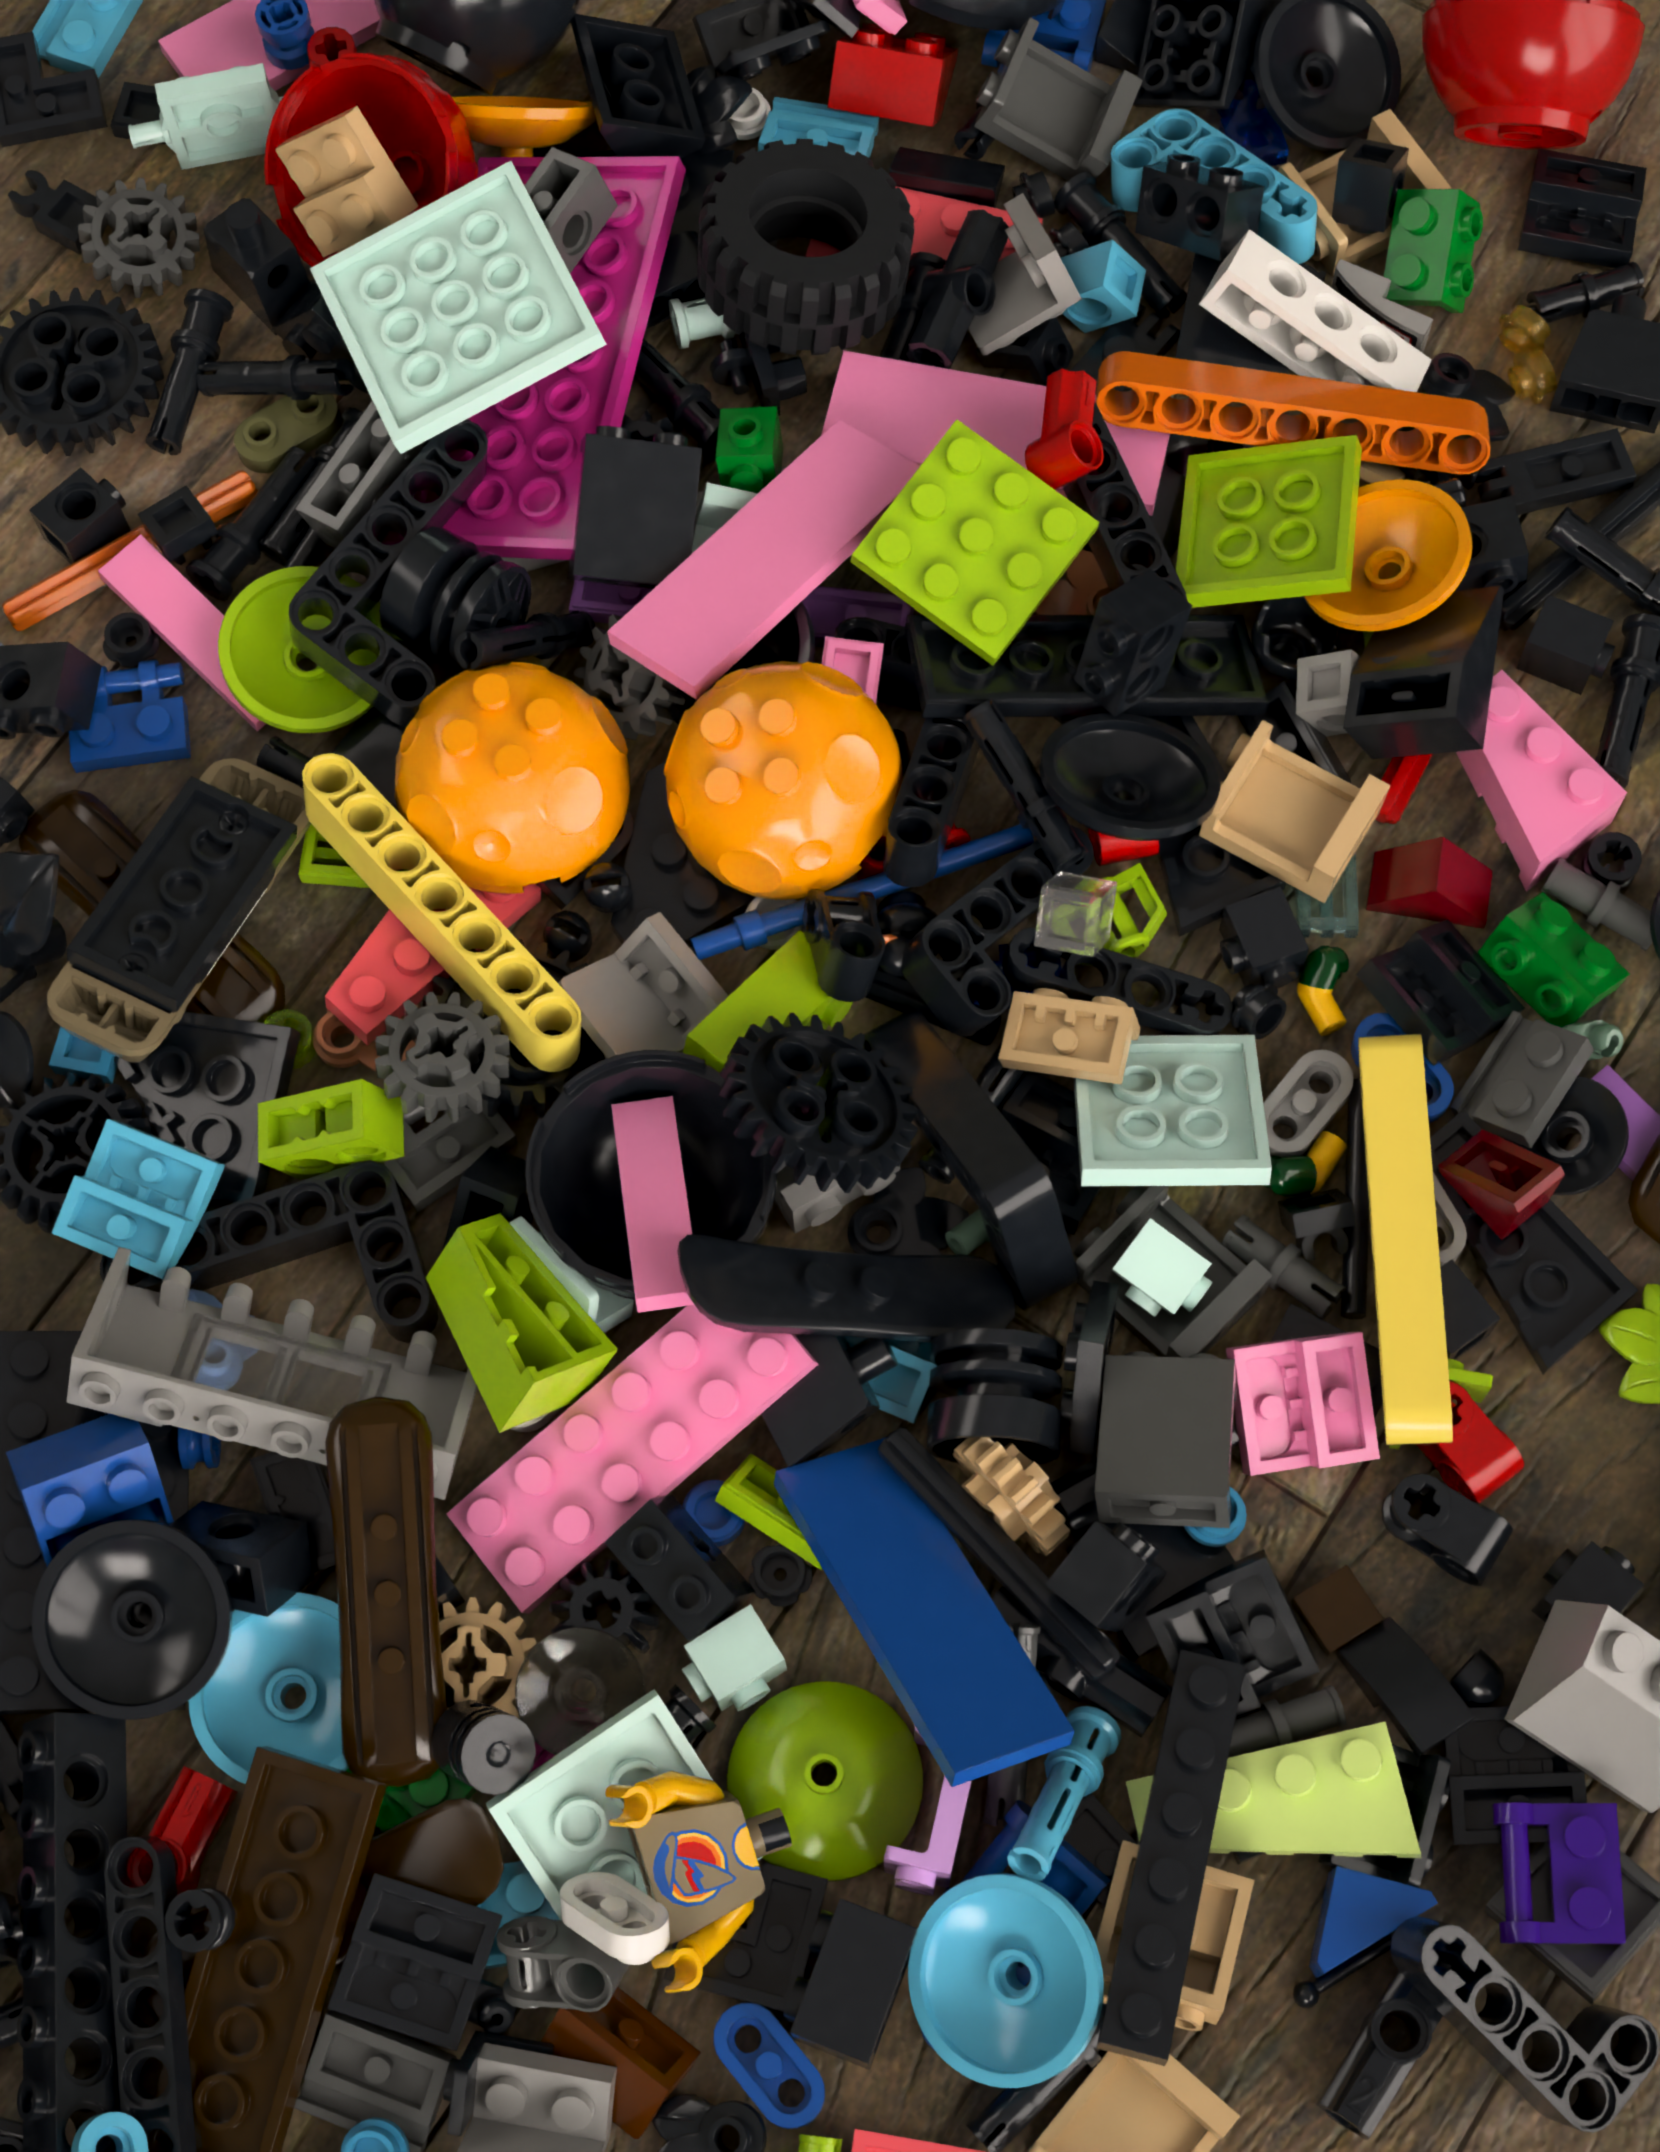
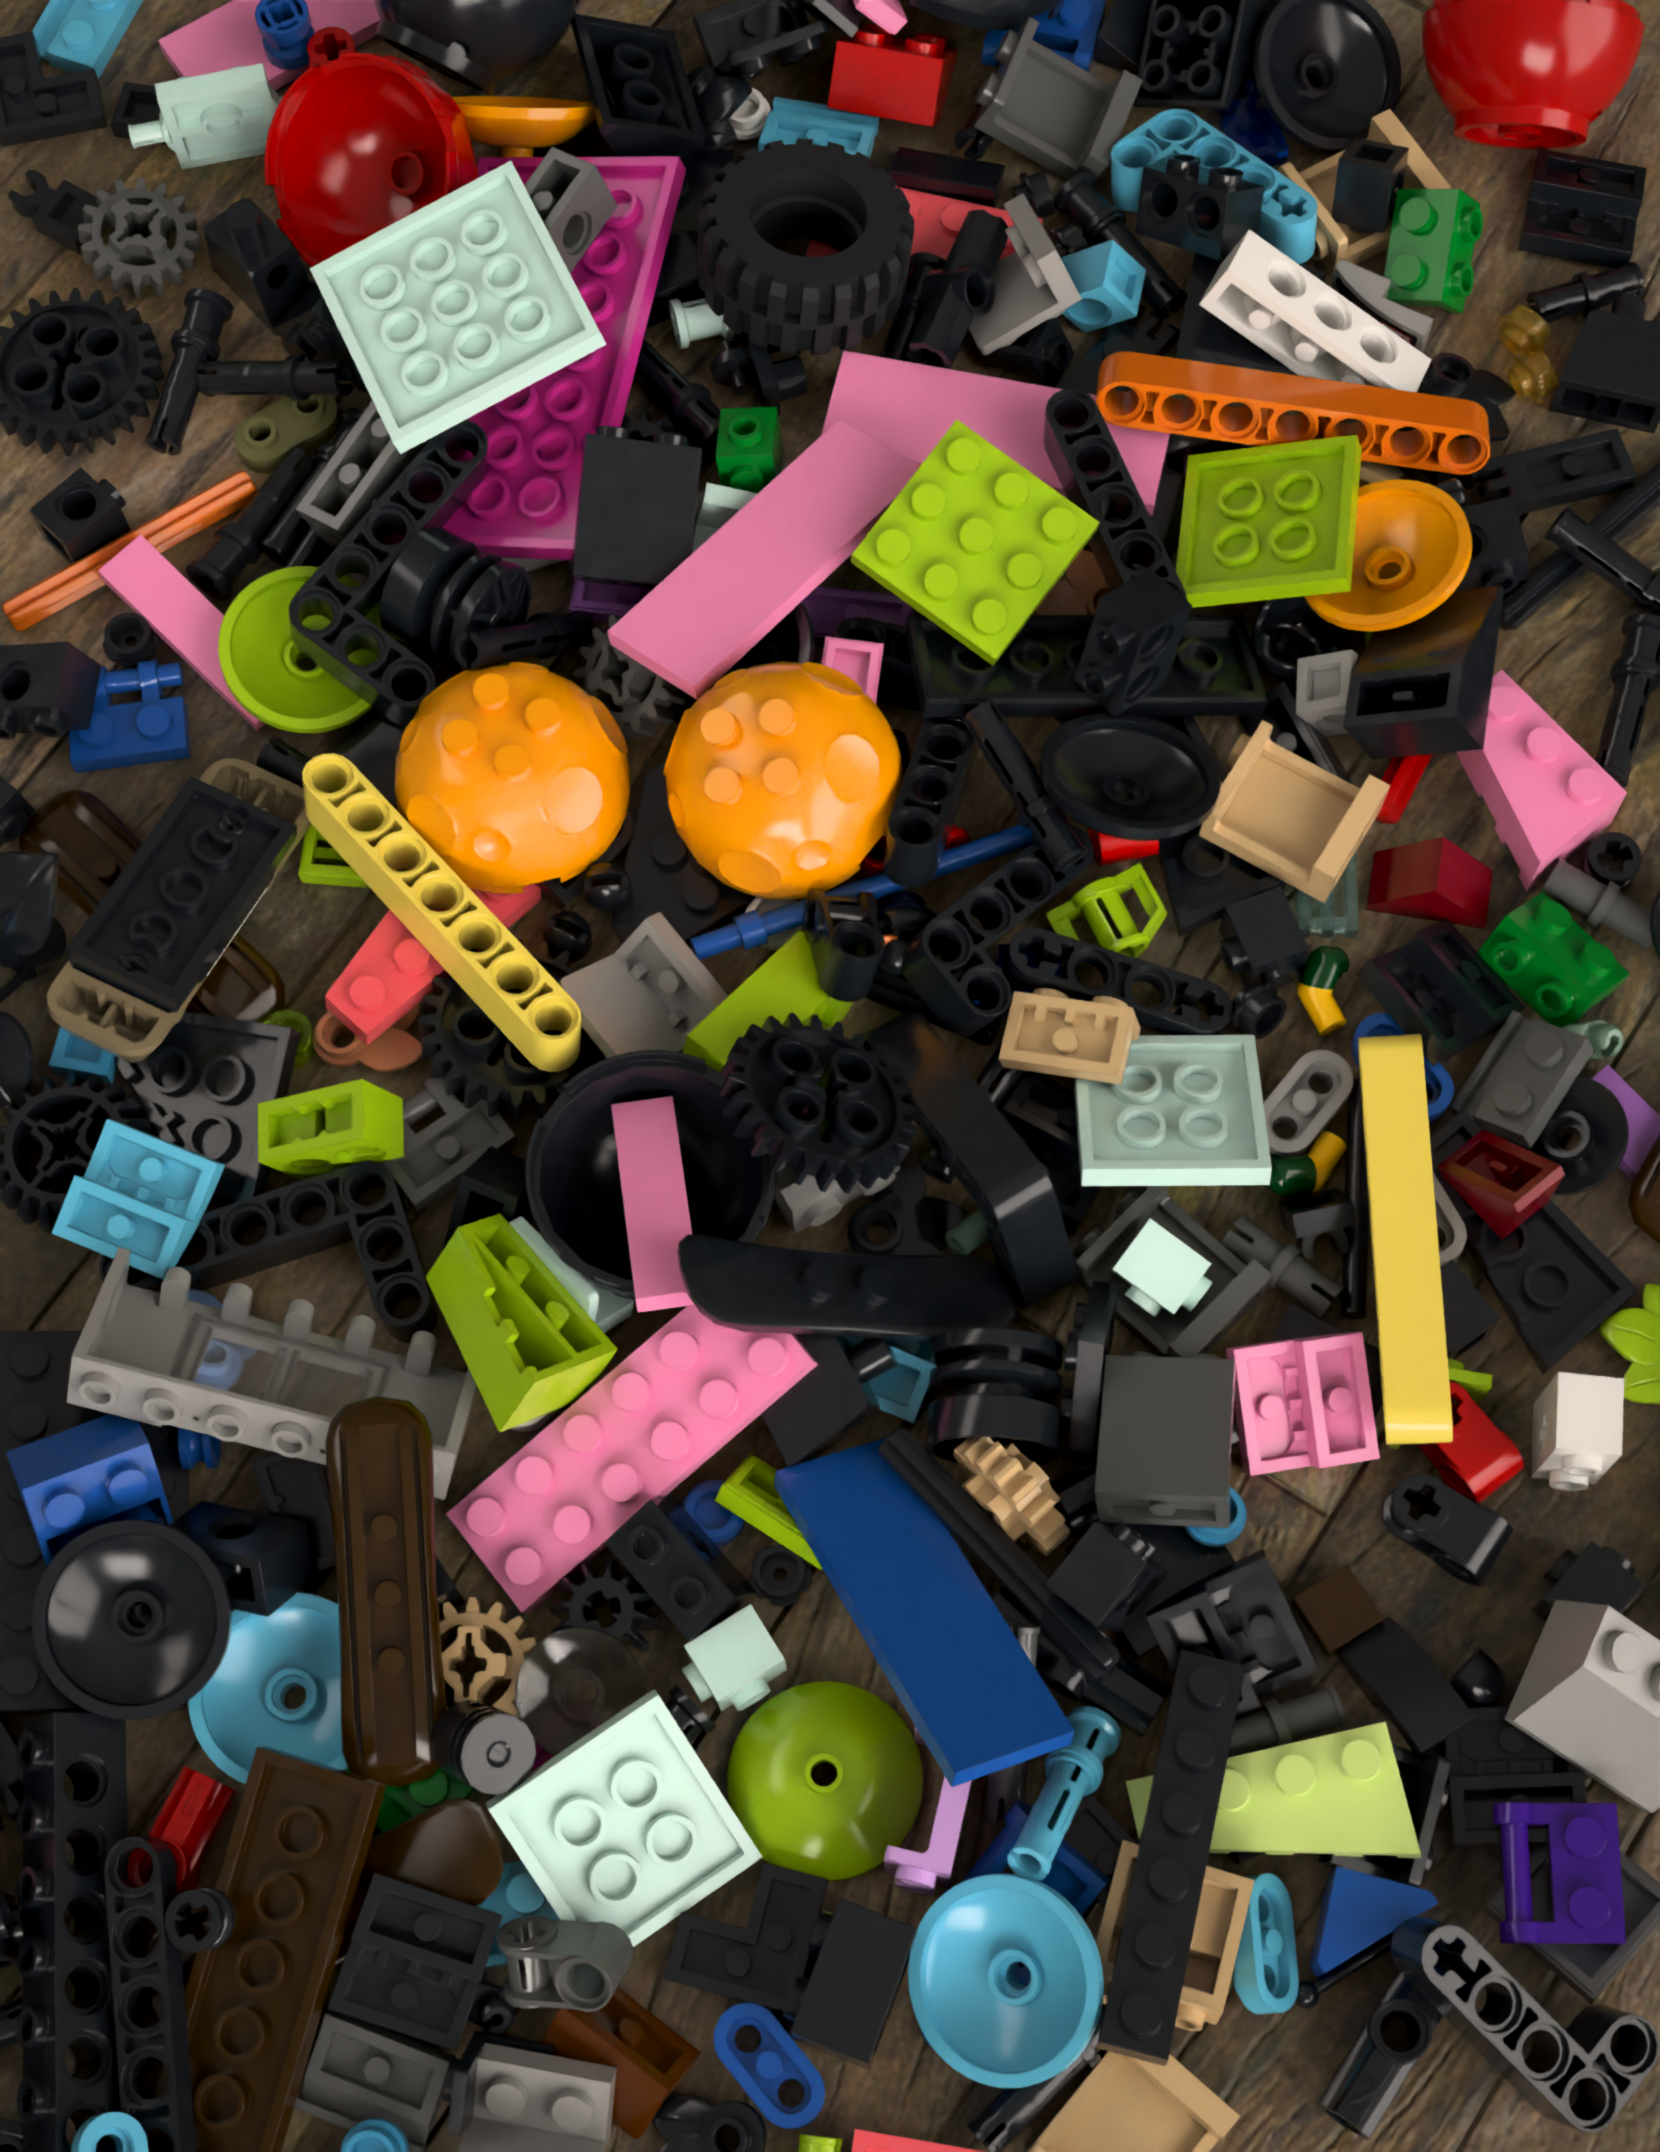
(178, 524): black tile -> none
(345, 182): tan plate -> none
(440, 1063): dark grey gear -> none
(615, 1917): white plate -> none
(697, 1862): torso -> none
(1067, 440): red piece -> none
(1075, 913): clear panel -> none
(1266, 1956): none -> medium azure plate
(1567, 645): black brick -> none
(1577, 1430): none -> white brick

